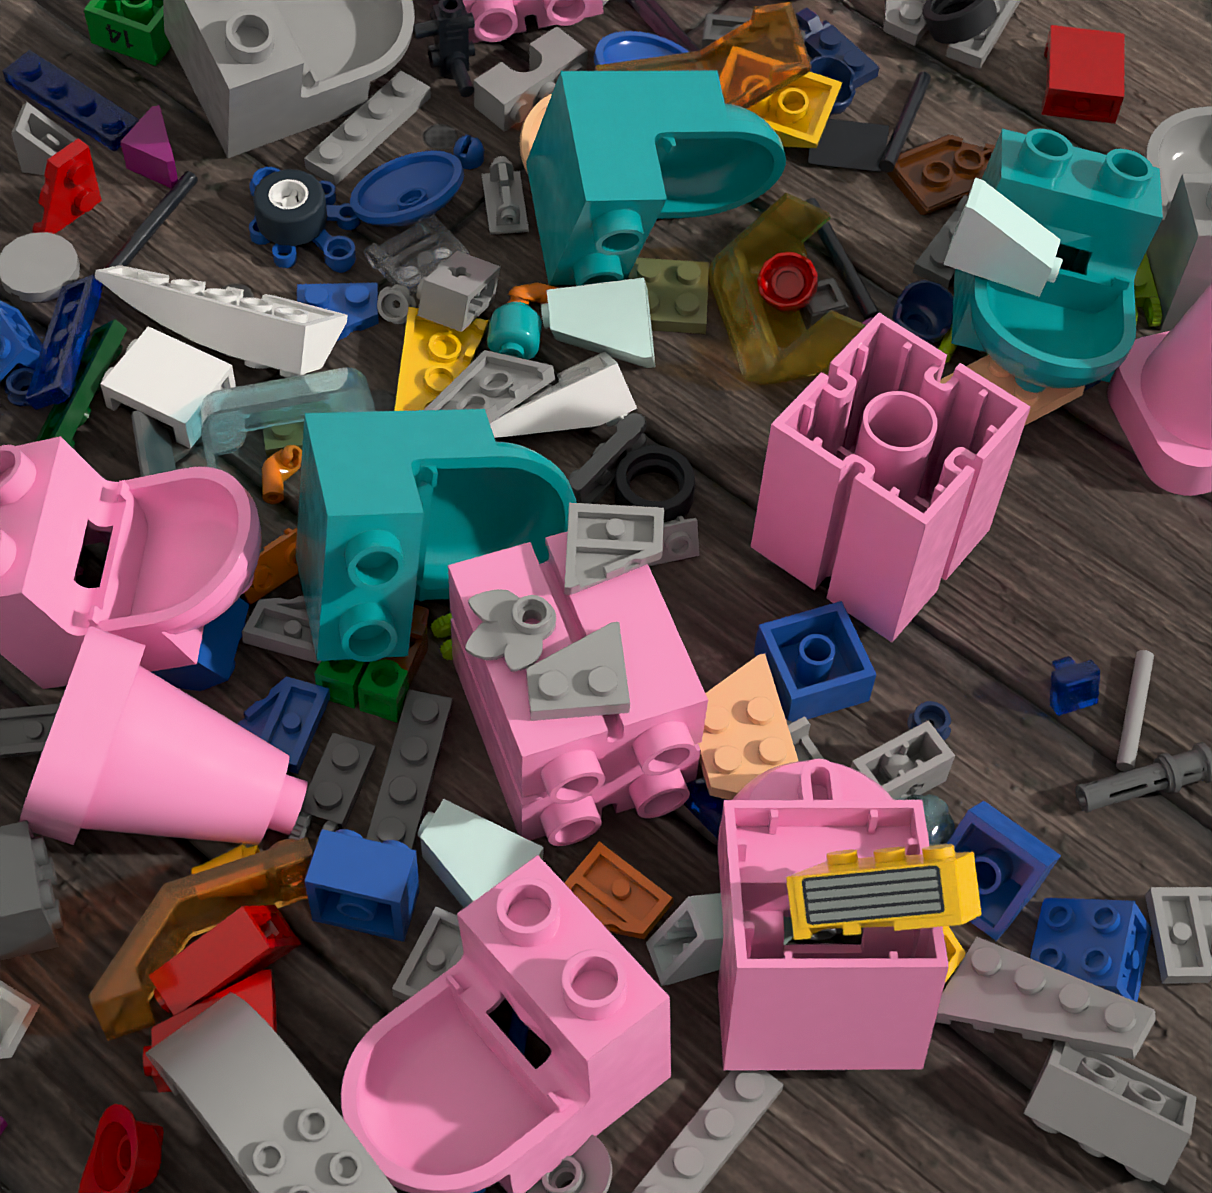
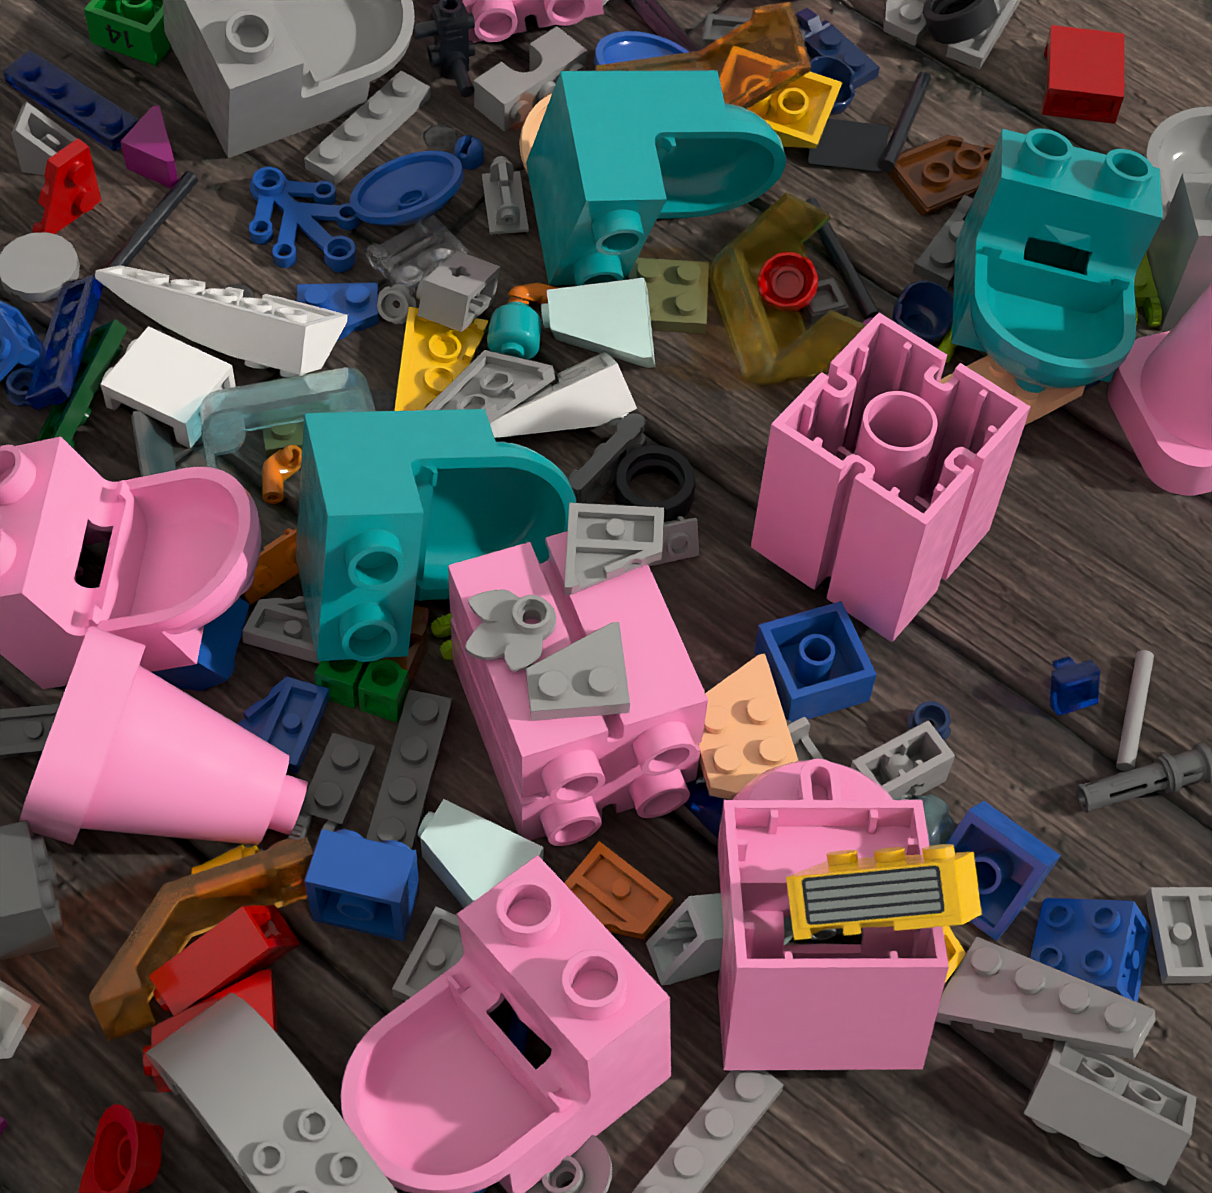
(290, 207): black wheel -> none
(1003, 243): light aqua slope -> none

